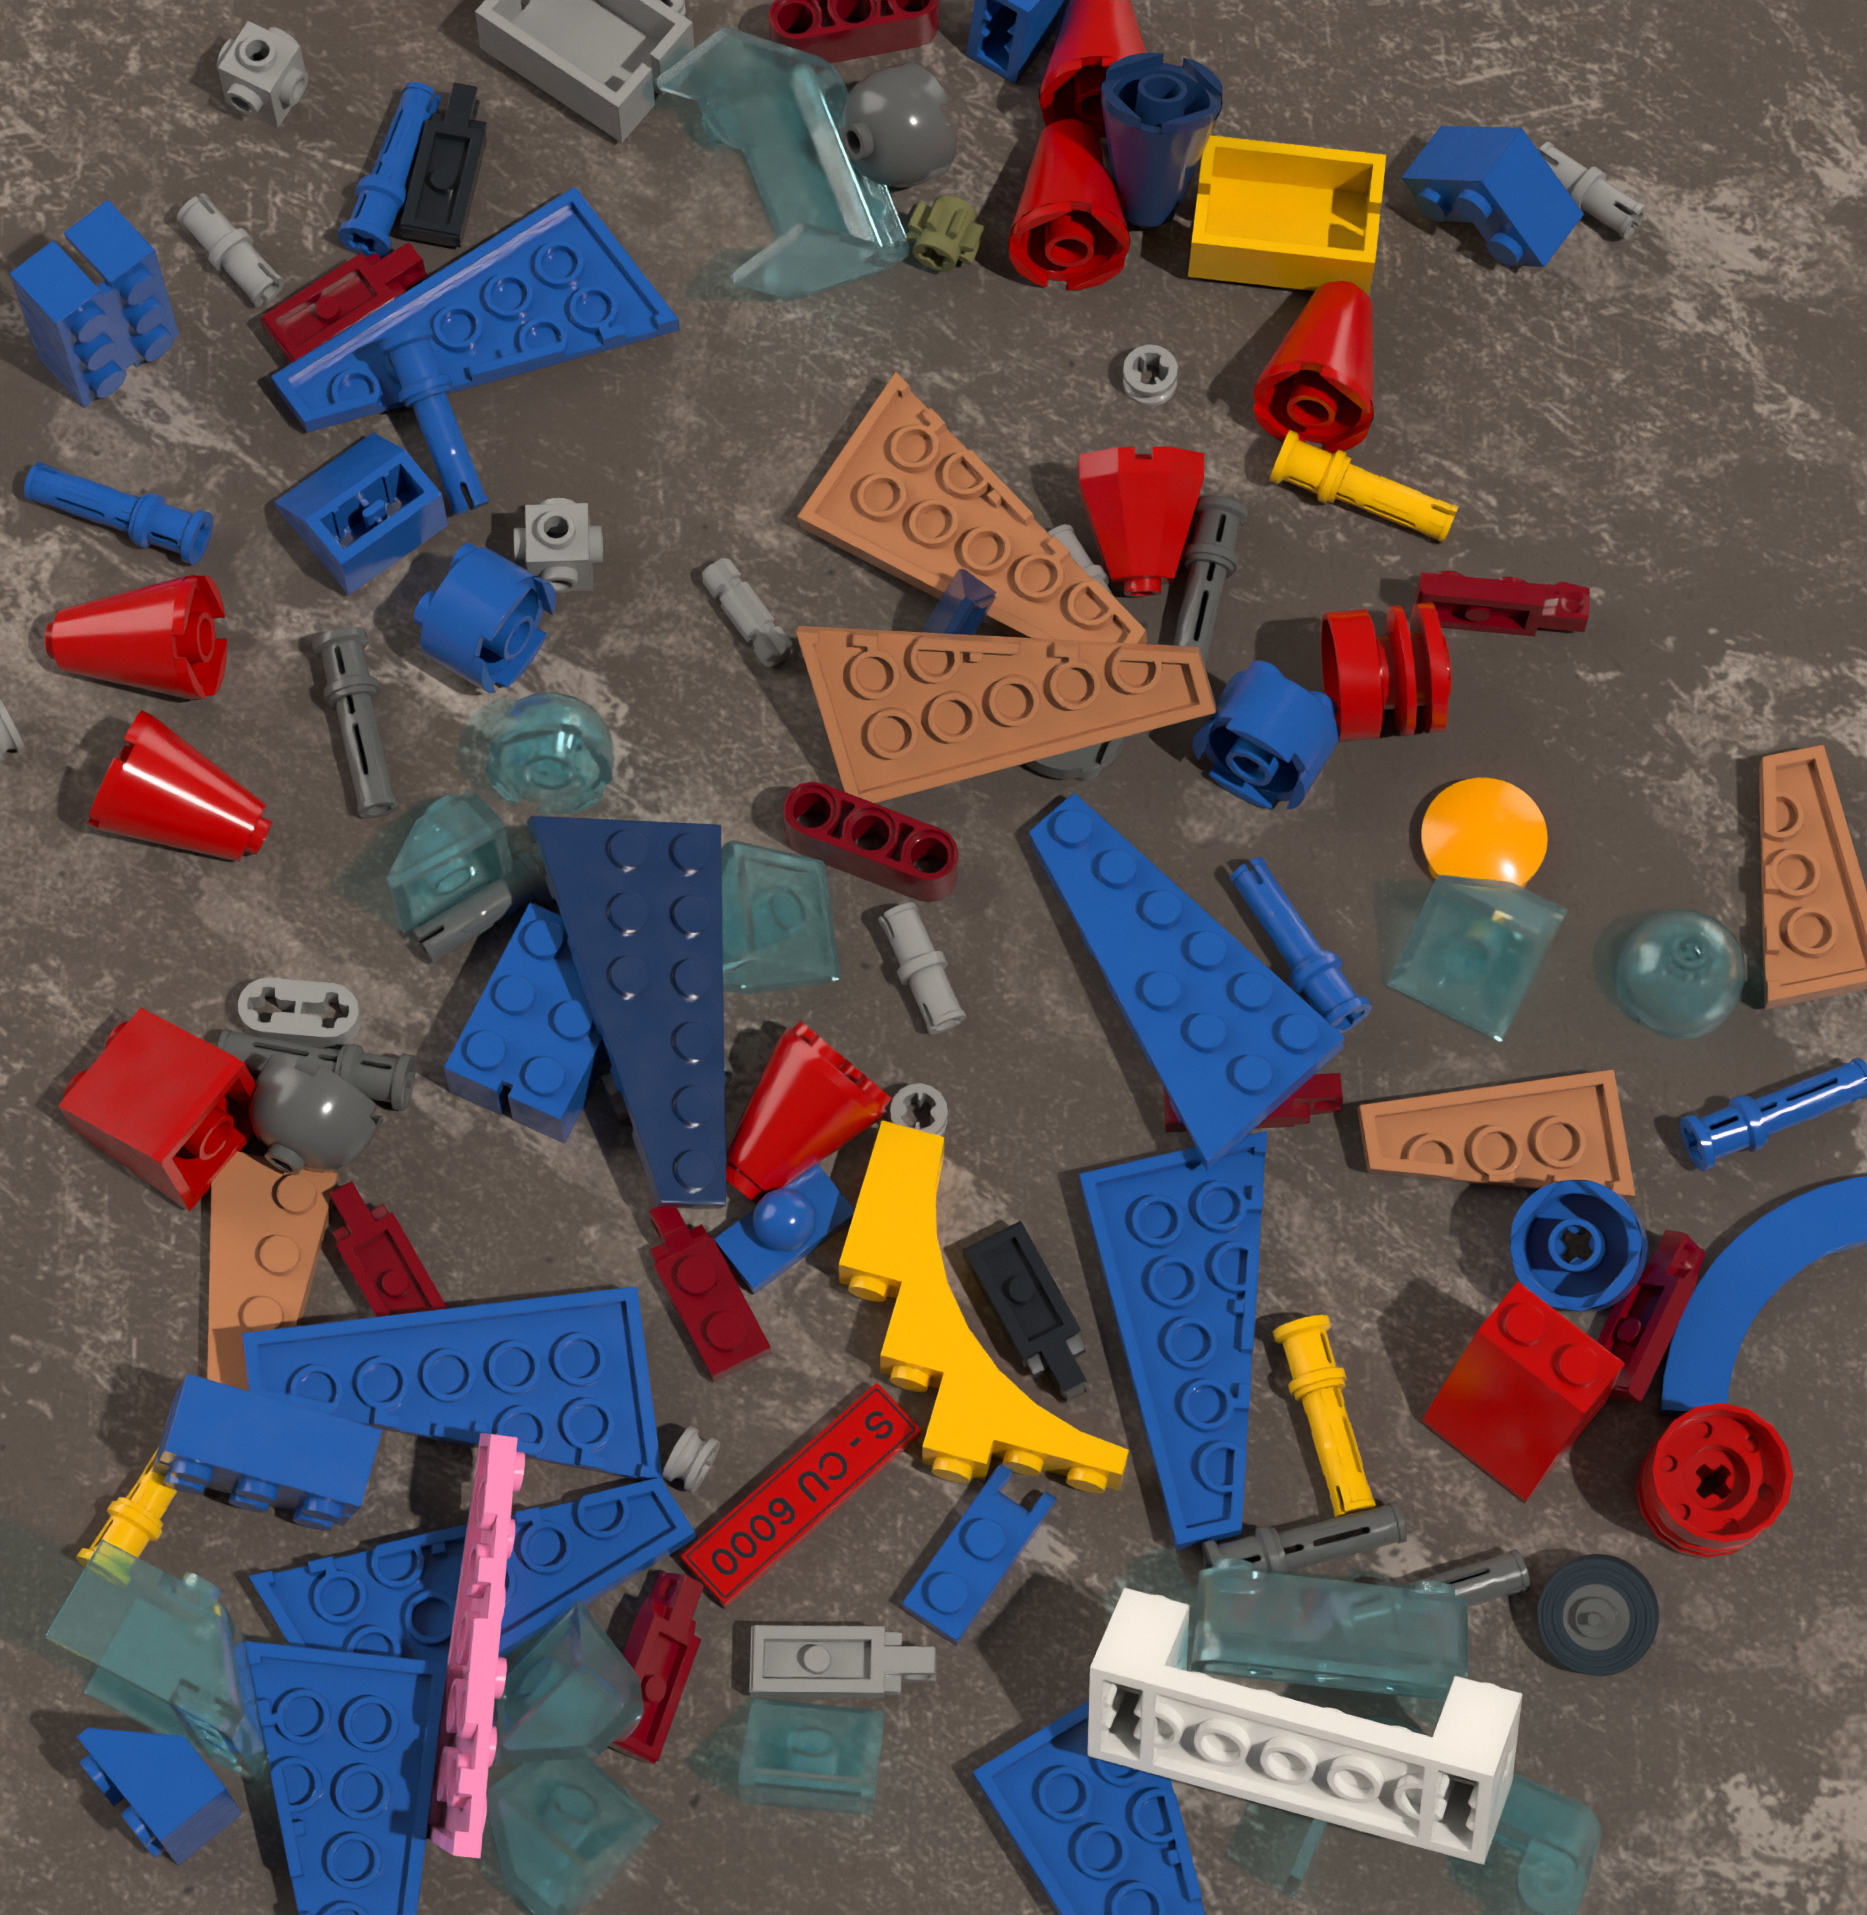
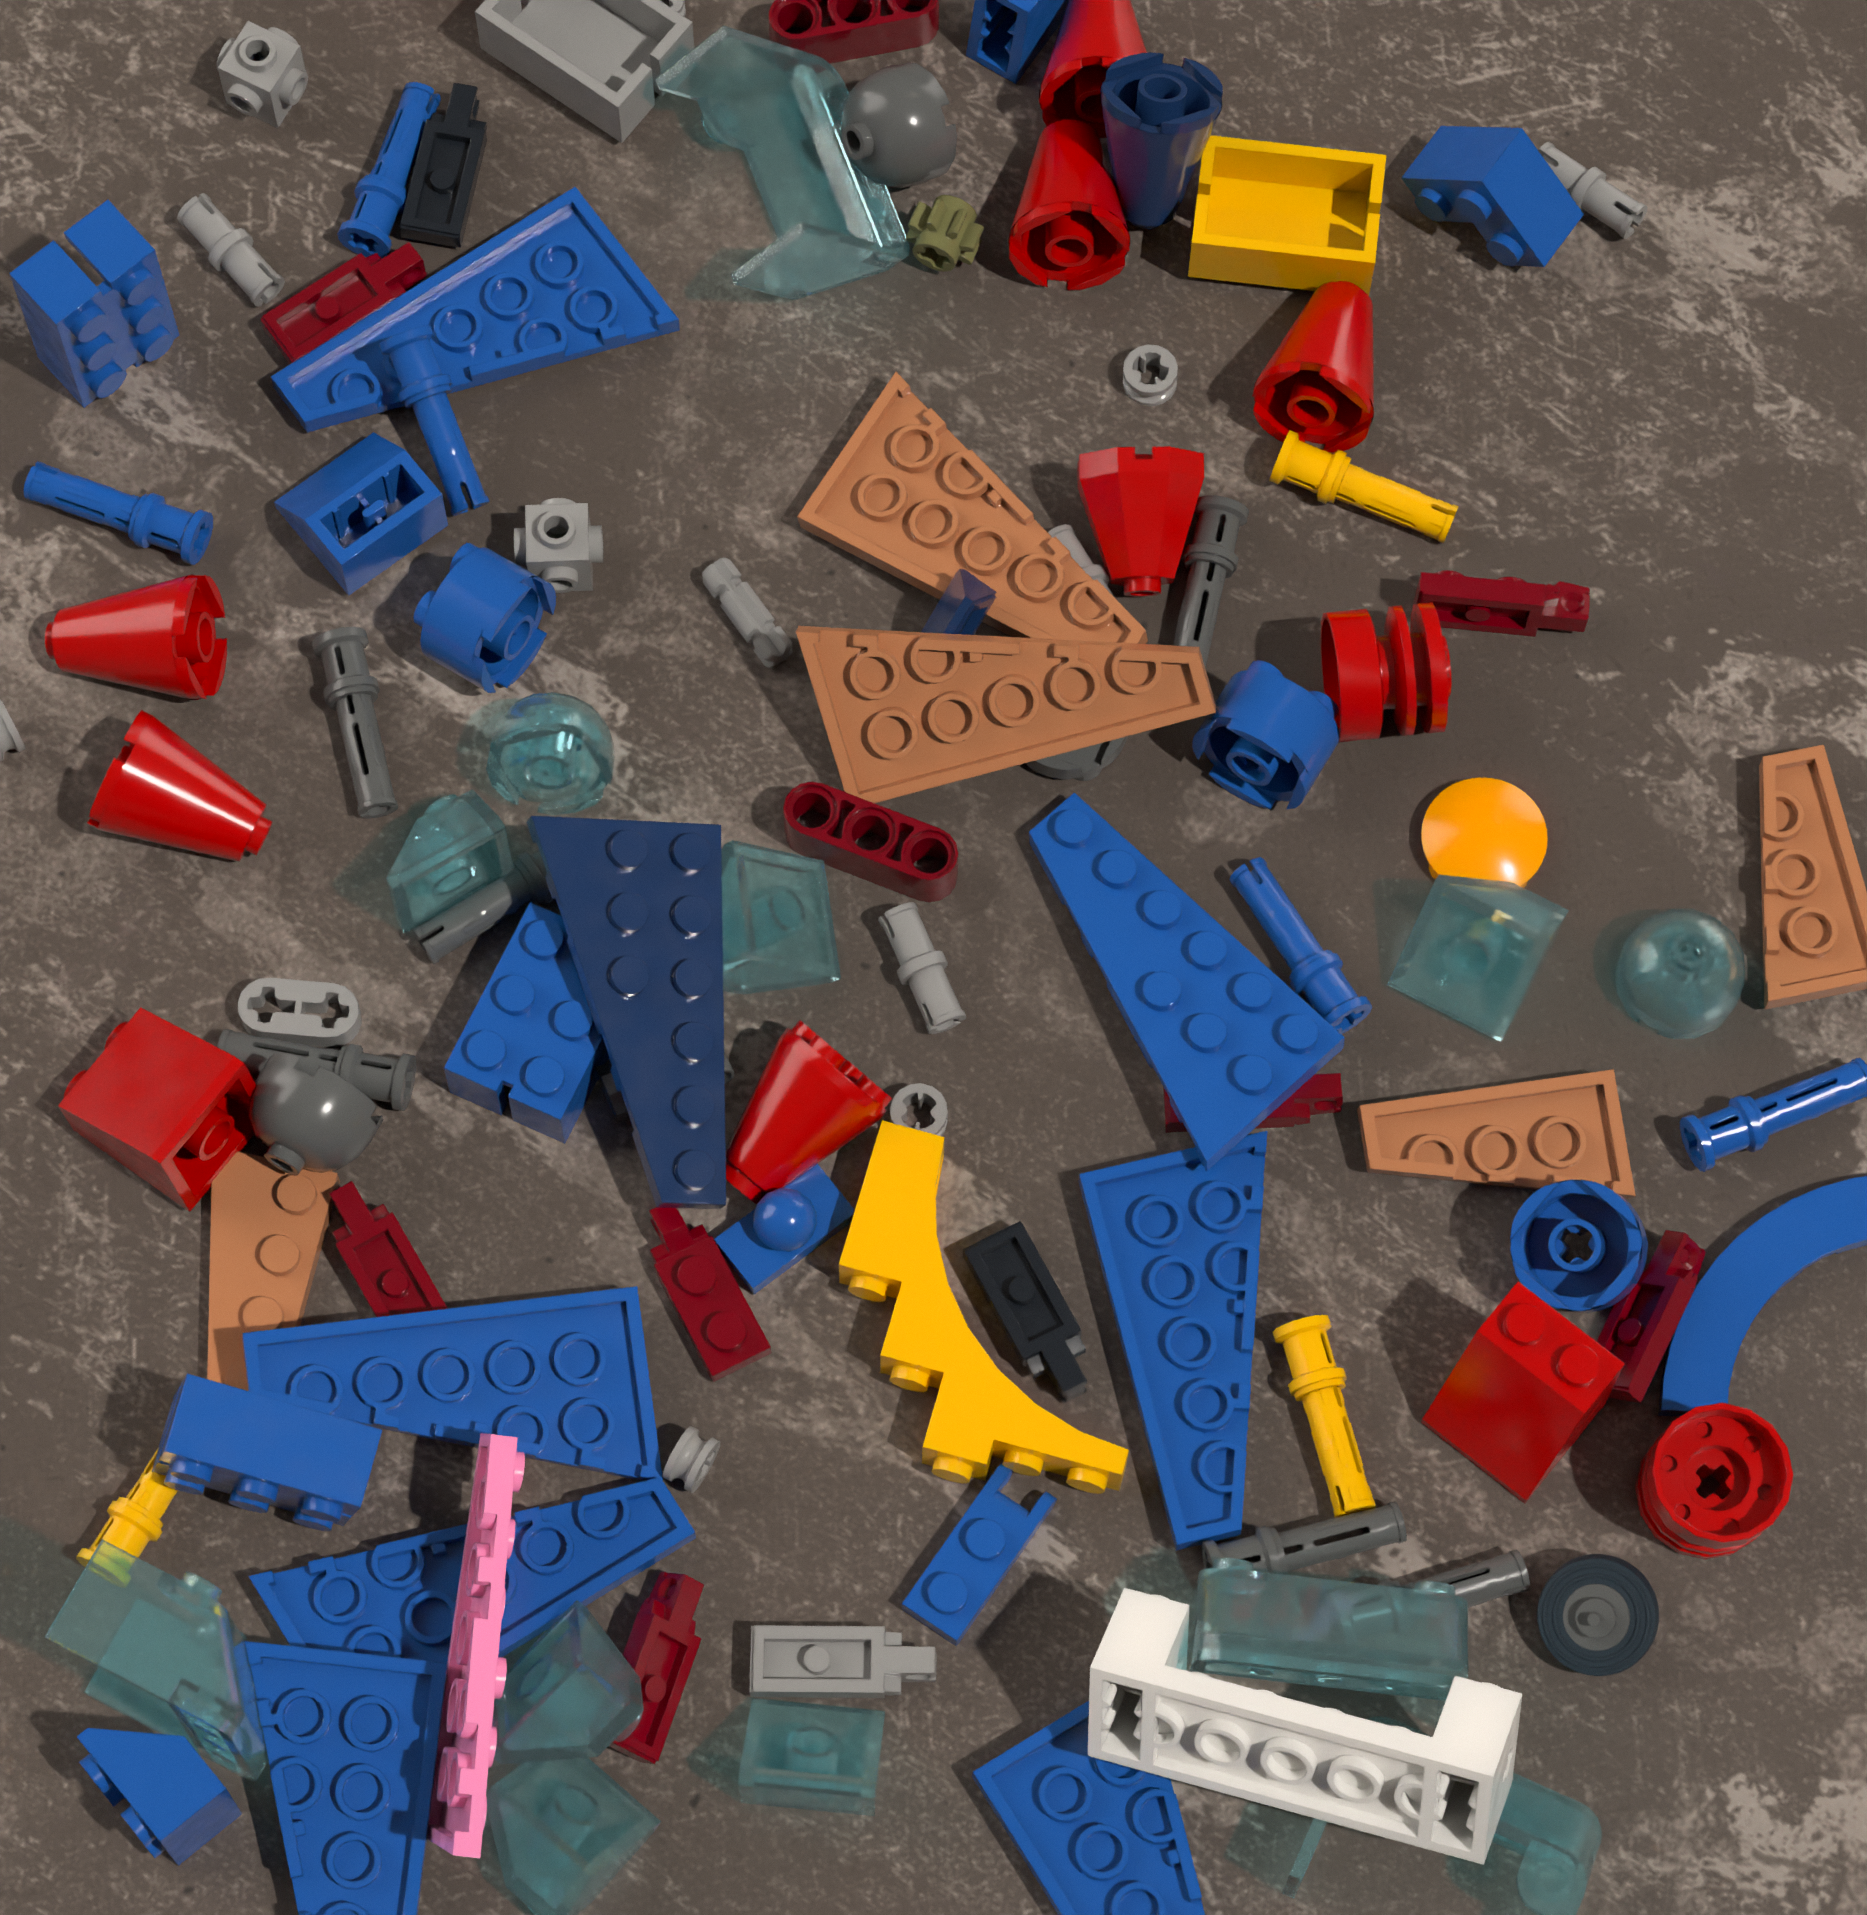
(800, 1495): red tile -> none

